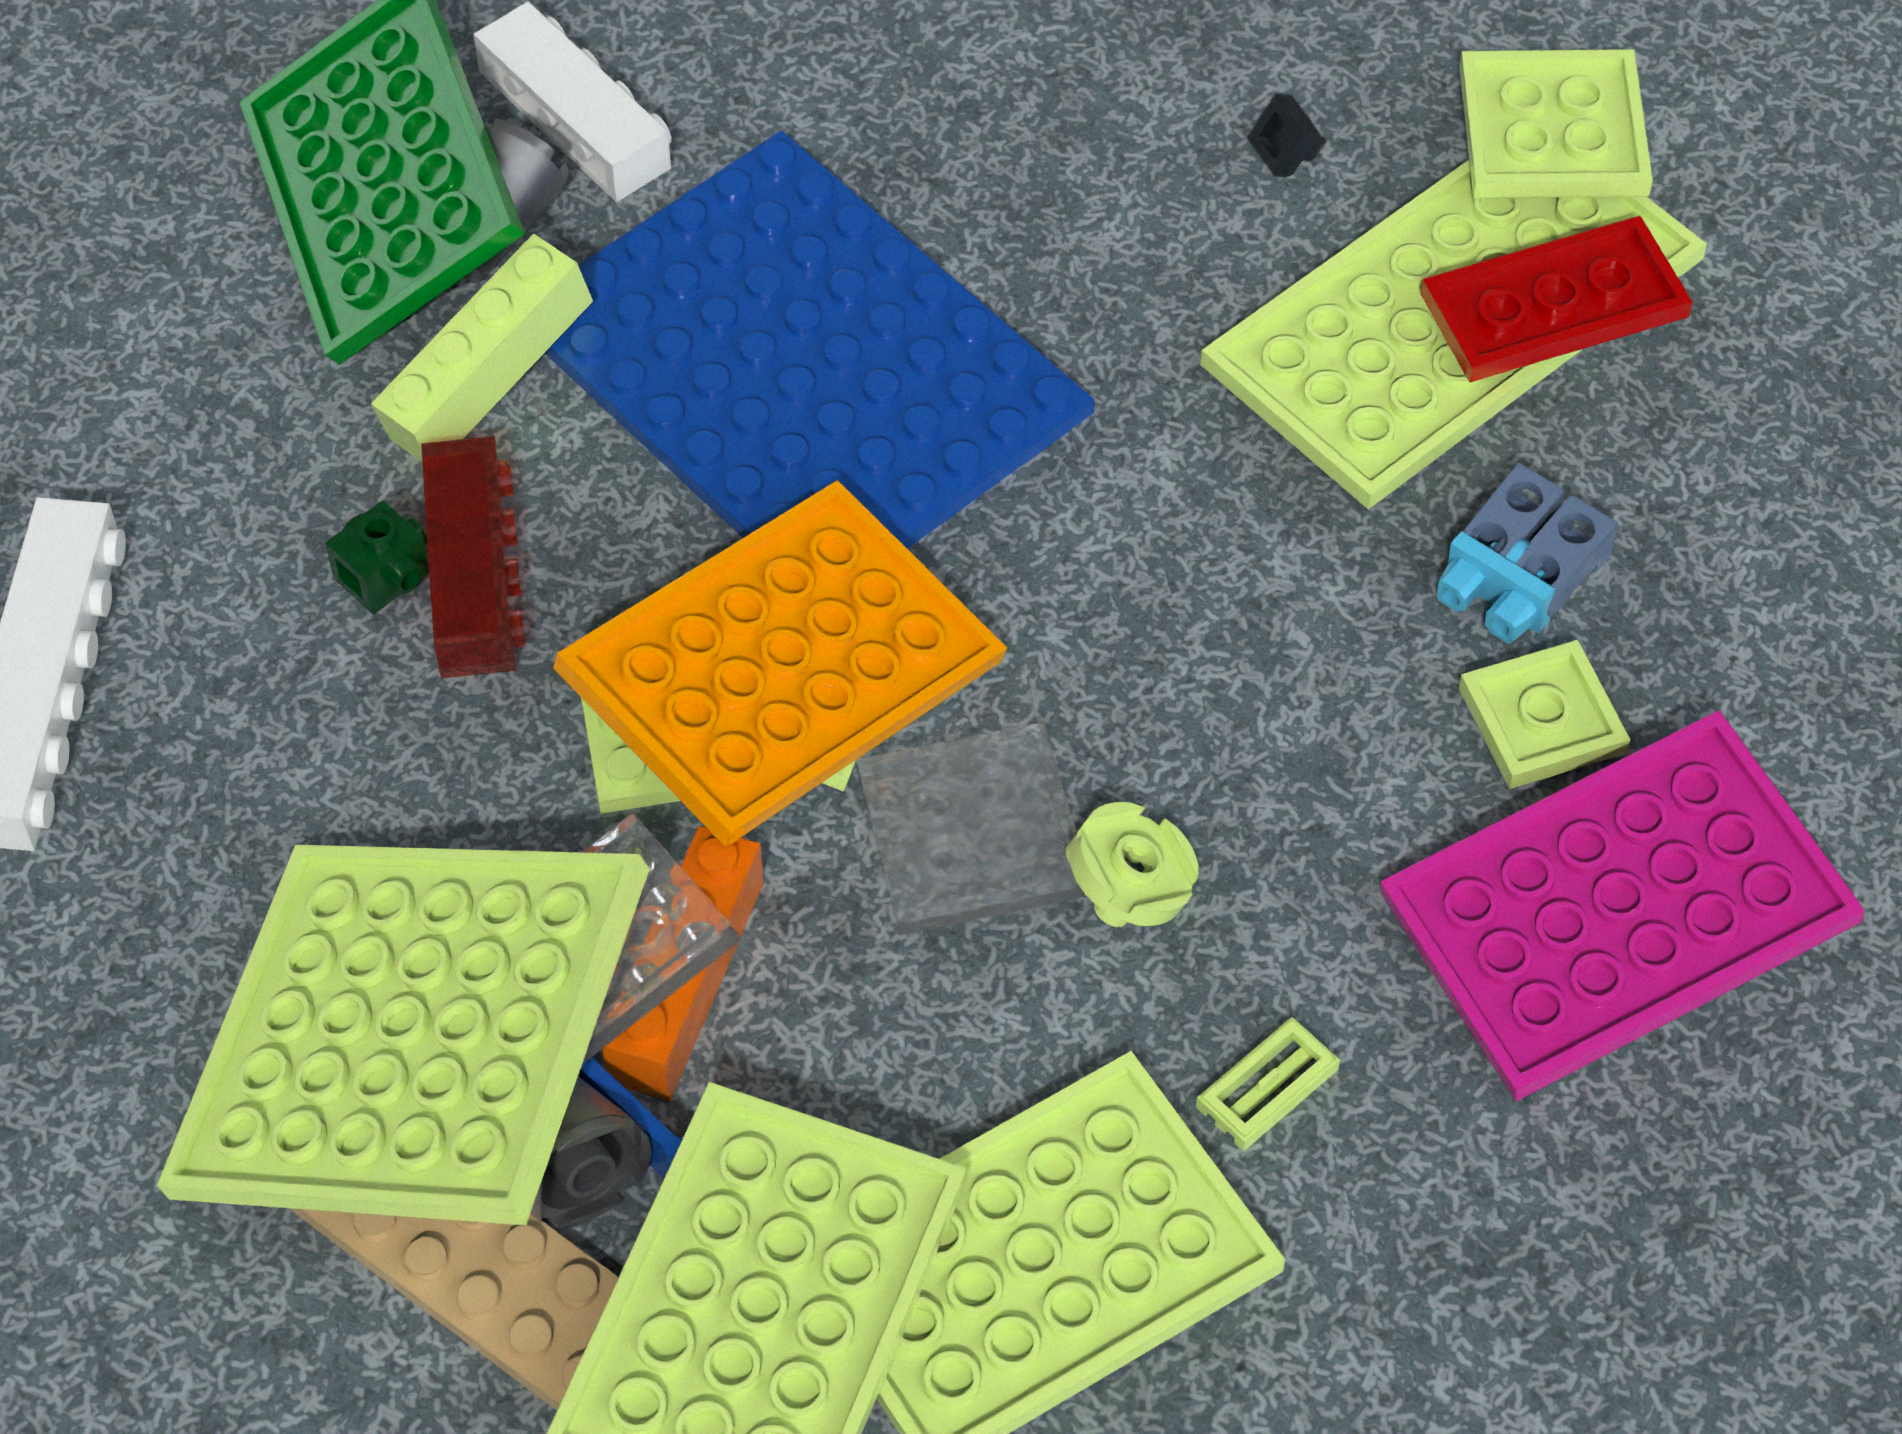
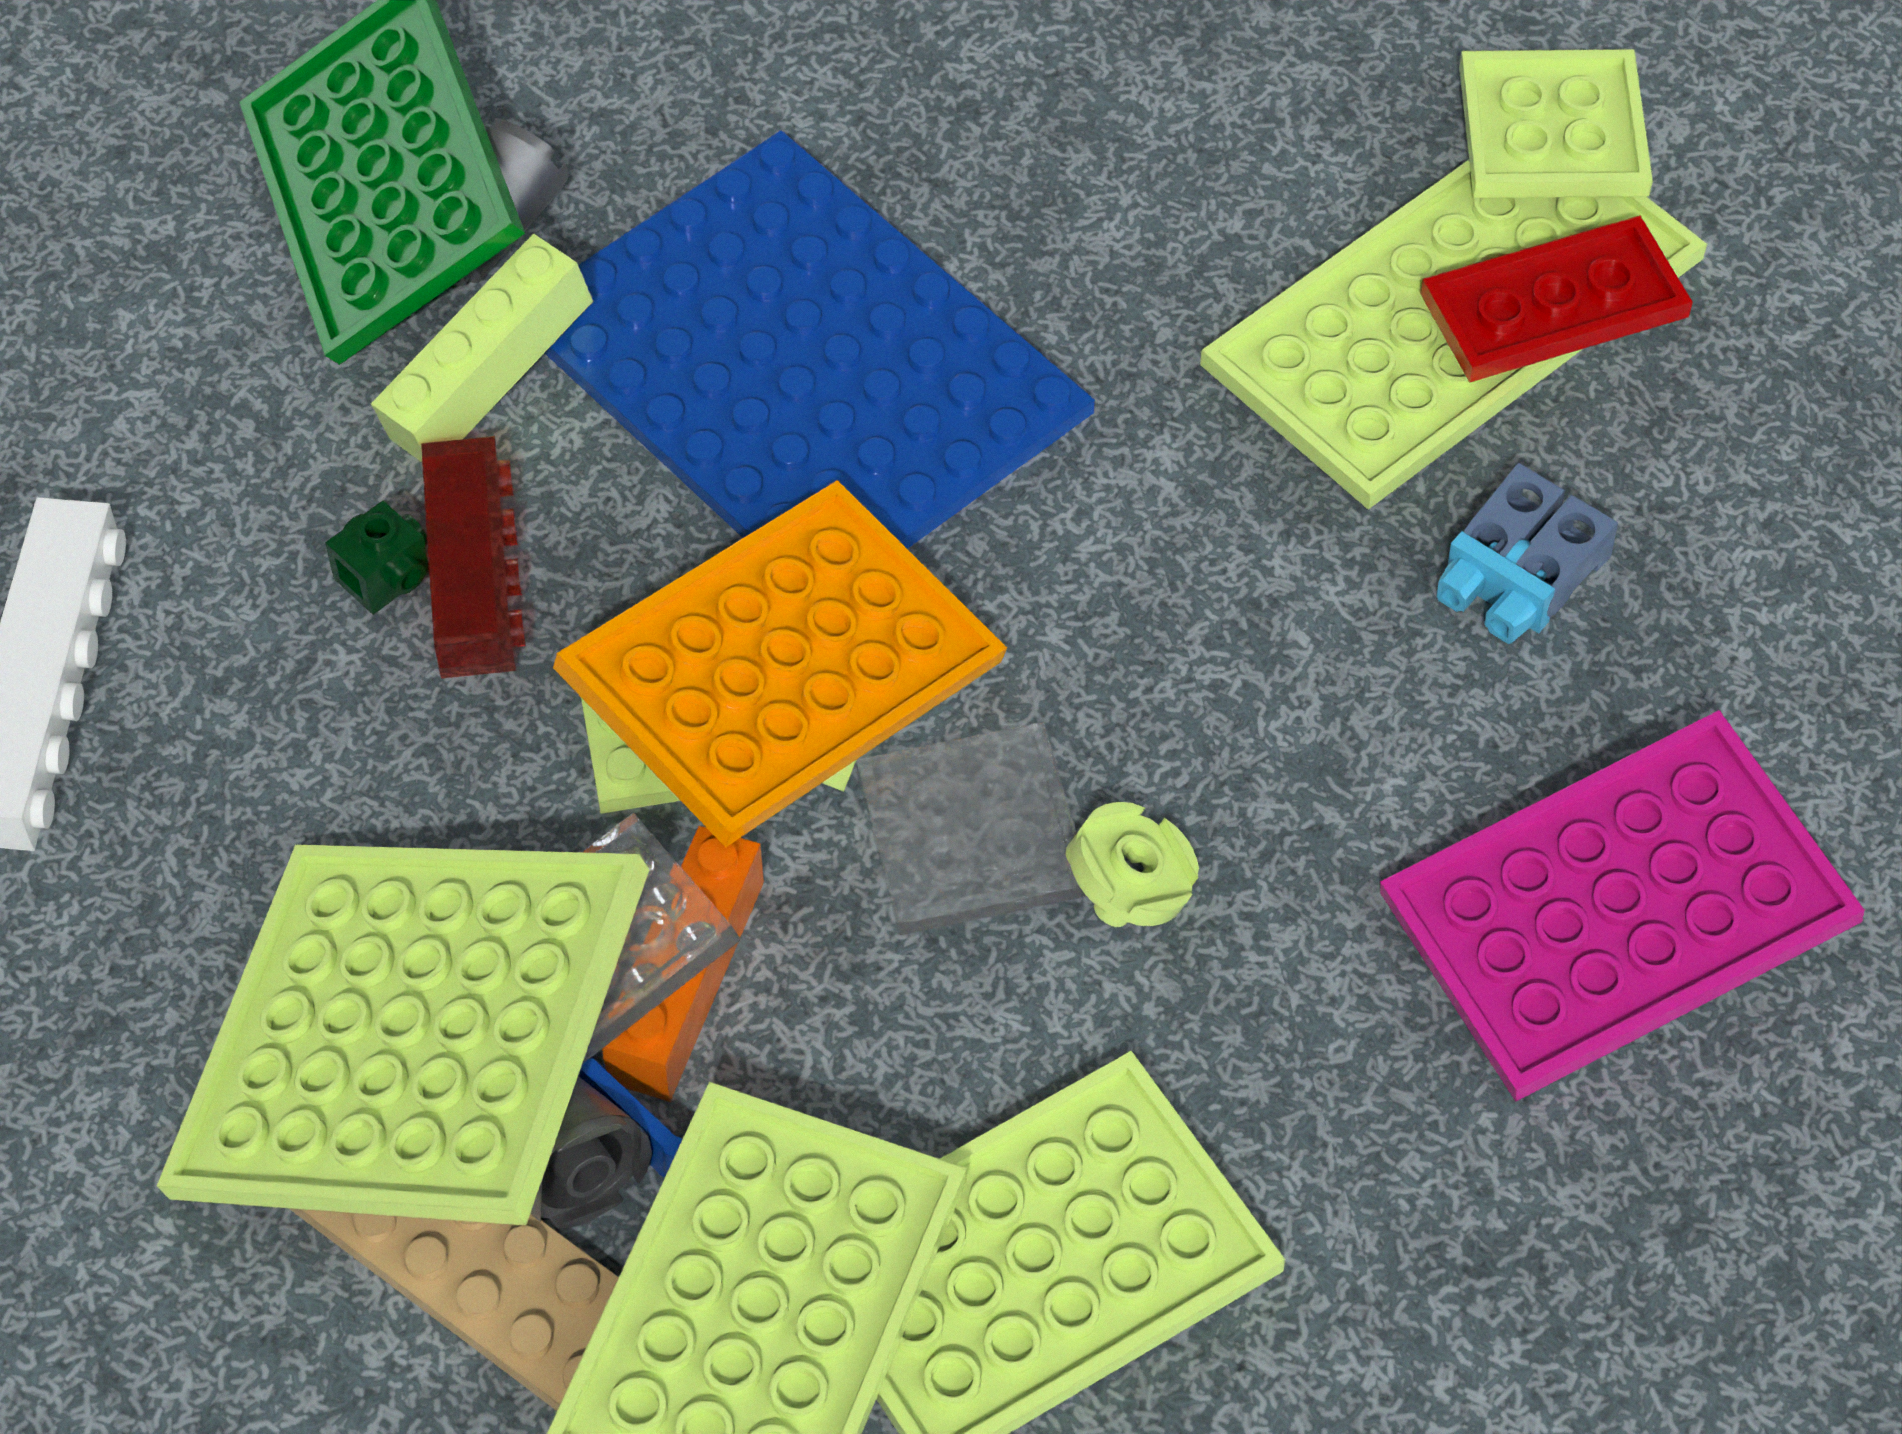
(573, 101): white brick -> none
(1230, 1118): yellowish green tile -> none
(1285, 136): black tile -> none
(1544, 714): yellowish green plate -> none

